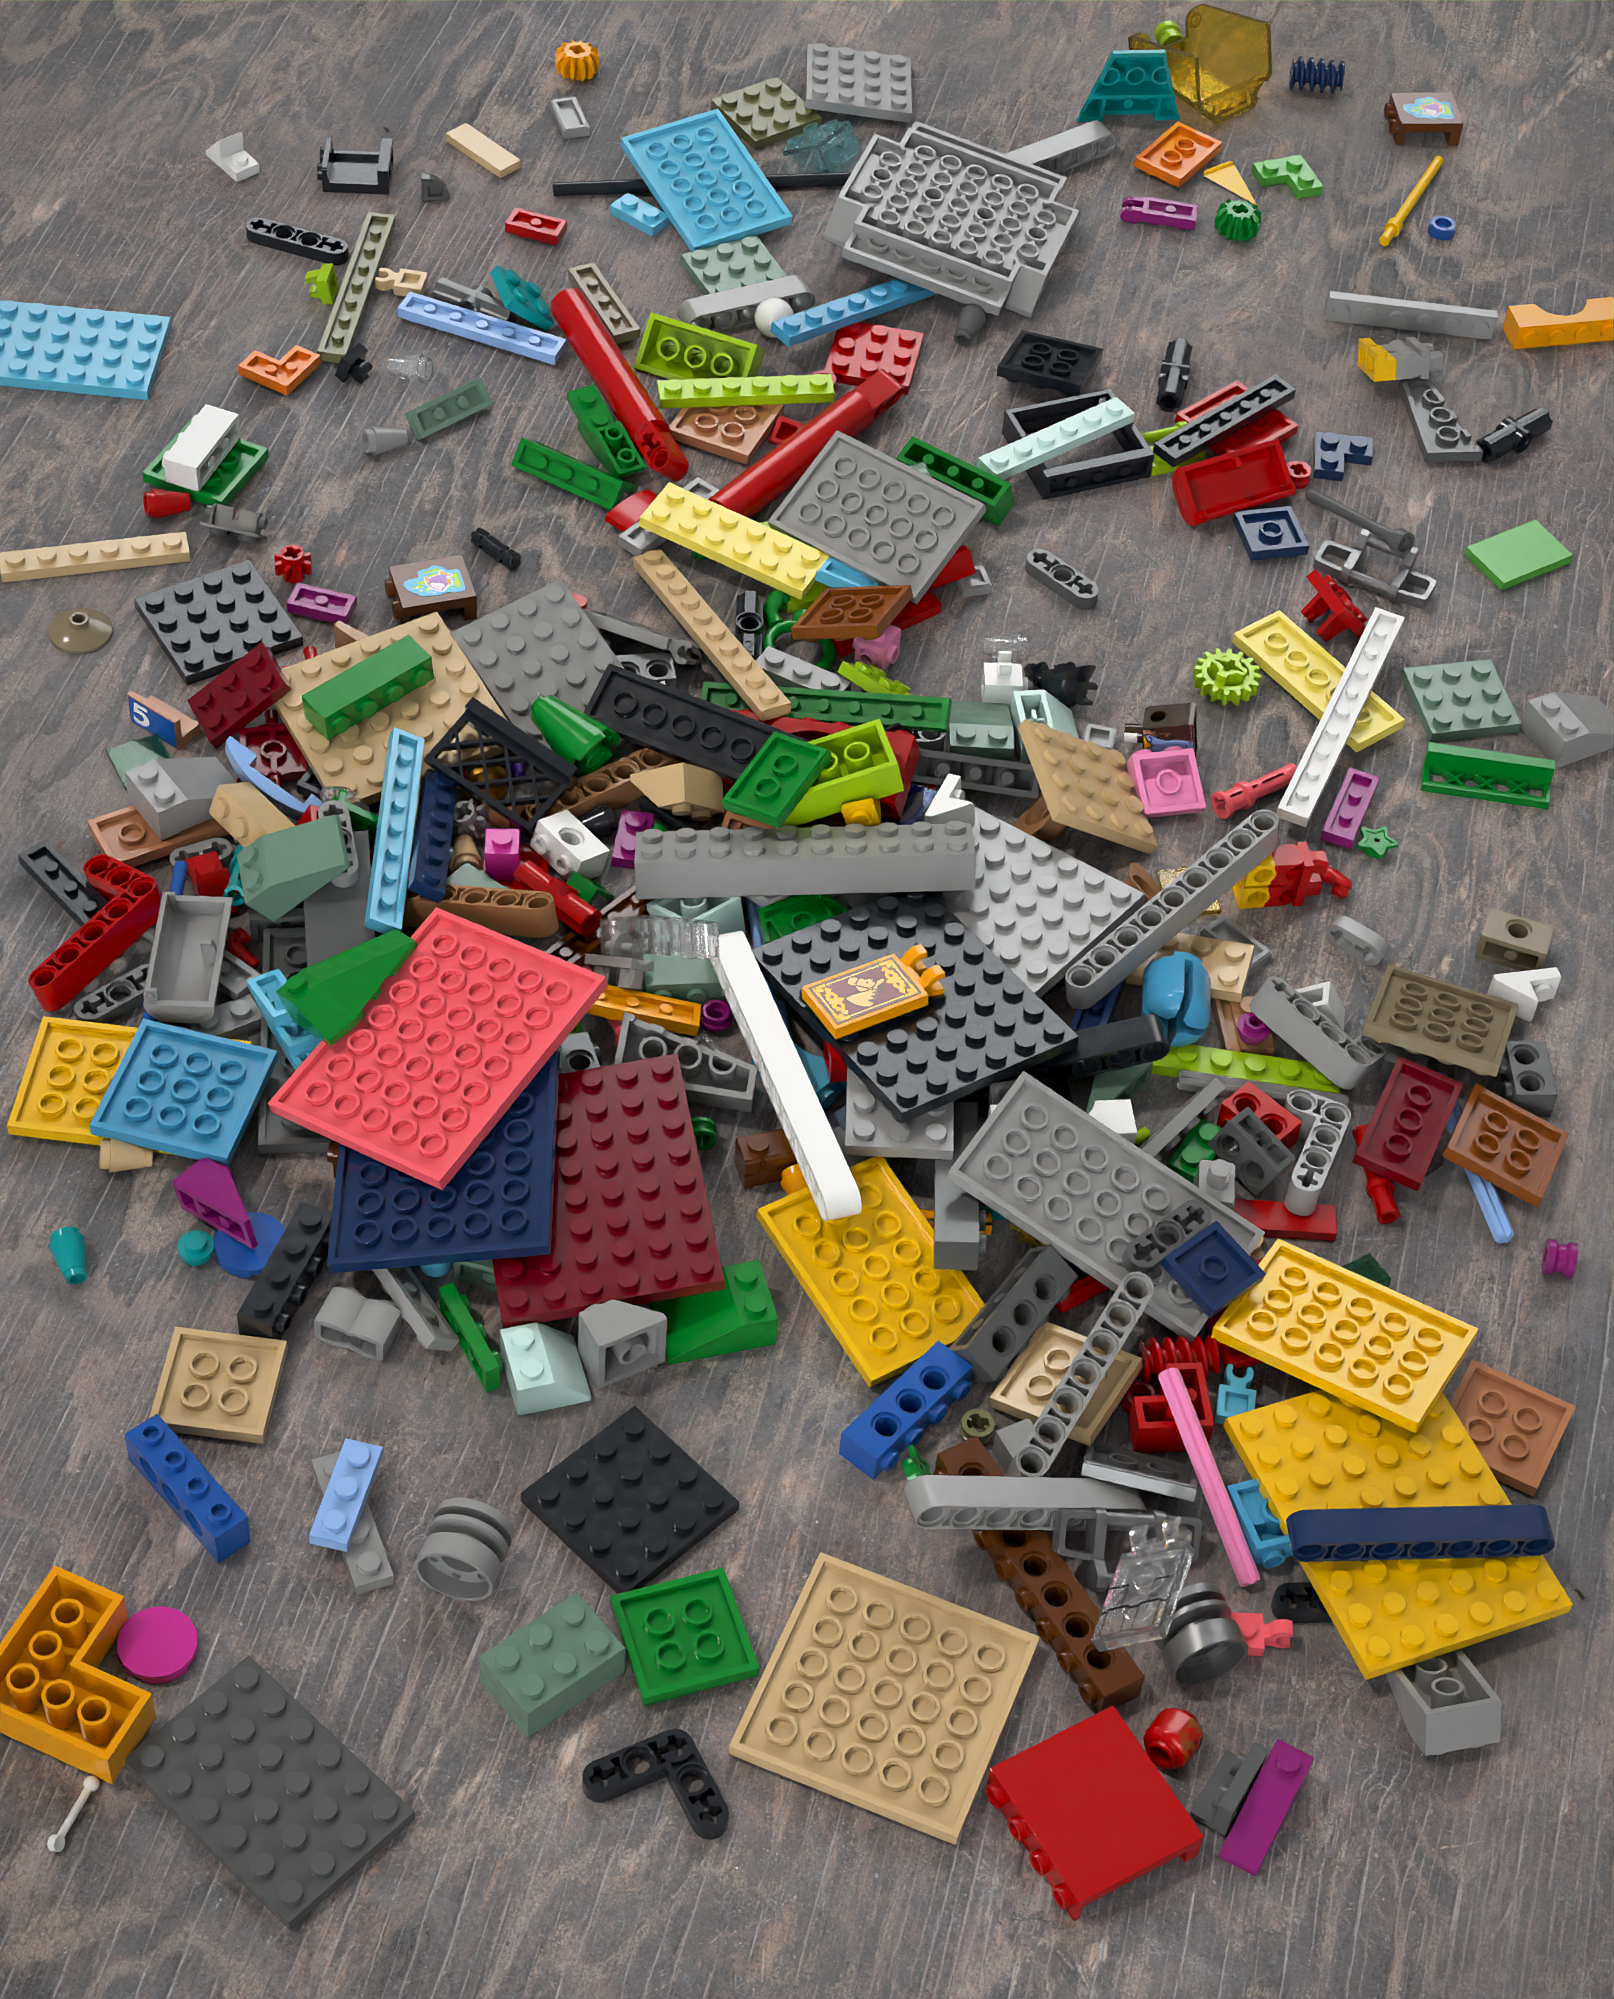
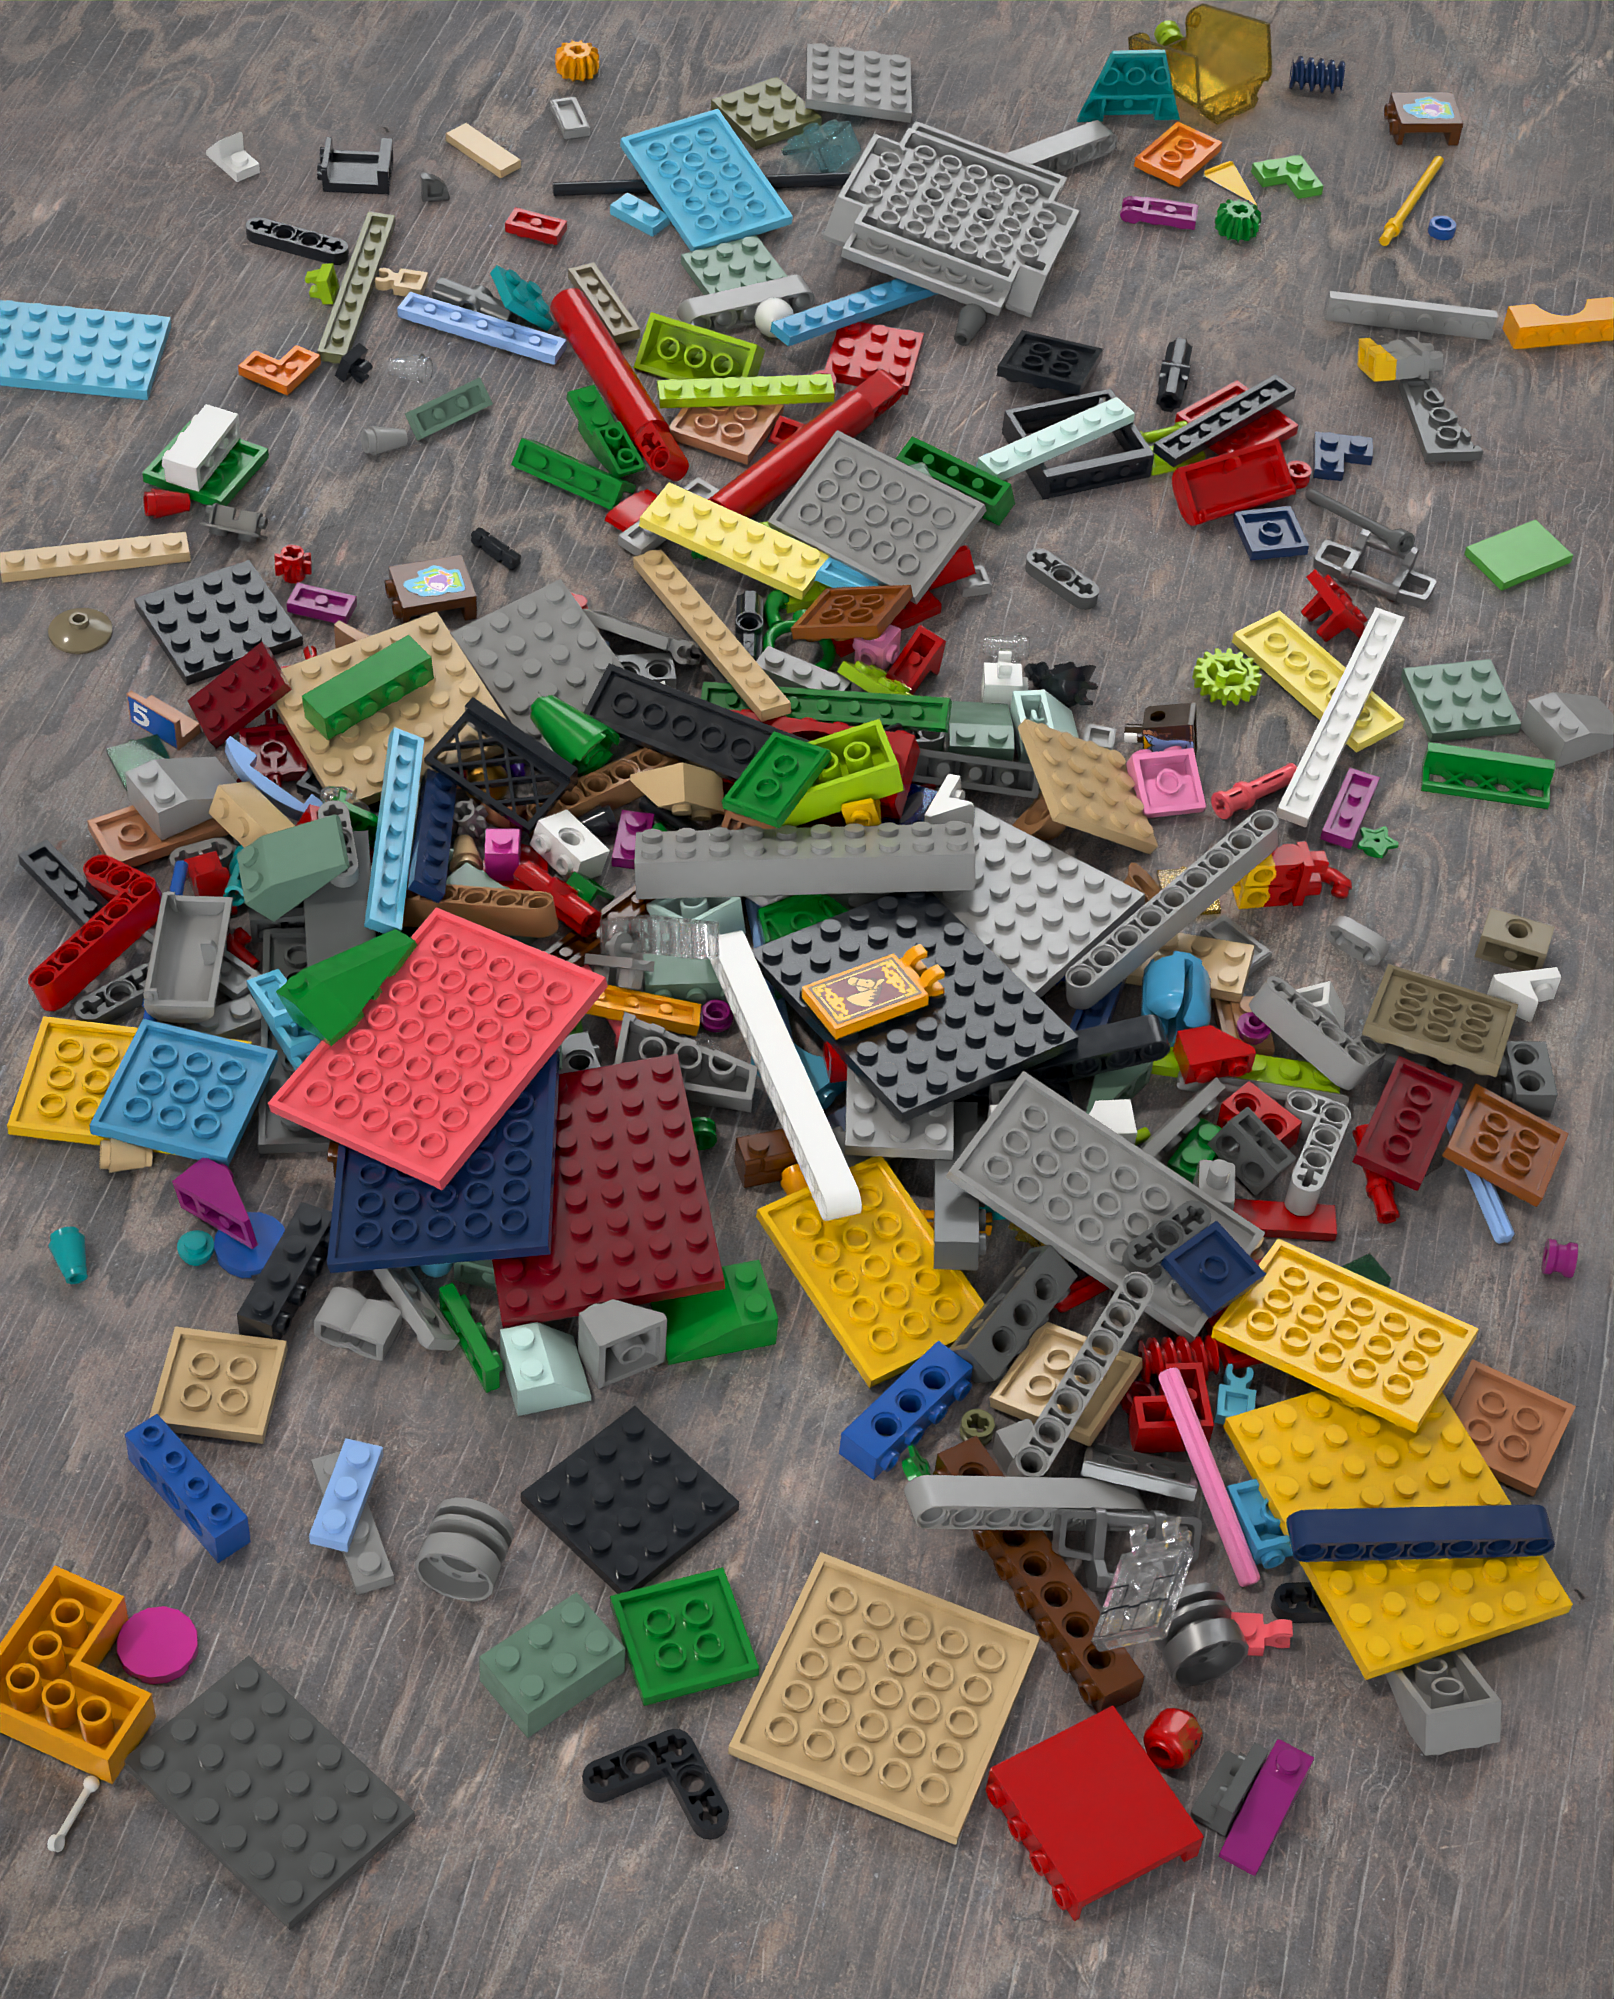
(918, 657): none -> red slope
(1211, 1053): none -> red slope
(1514, 434): black piece -> none

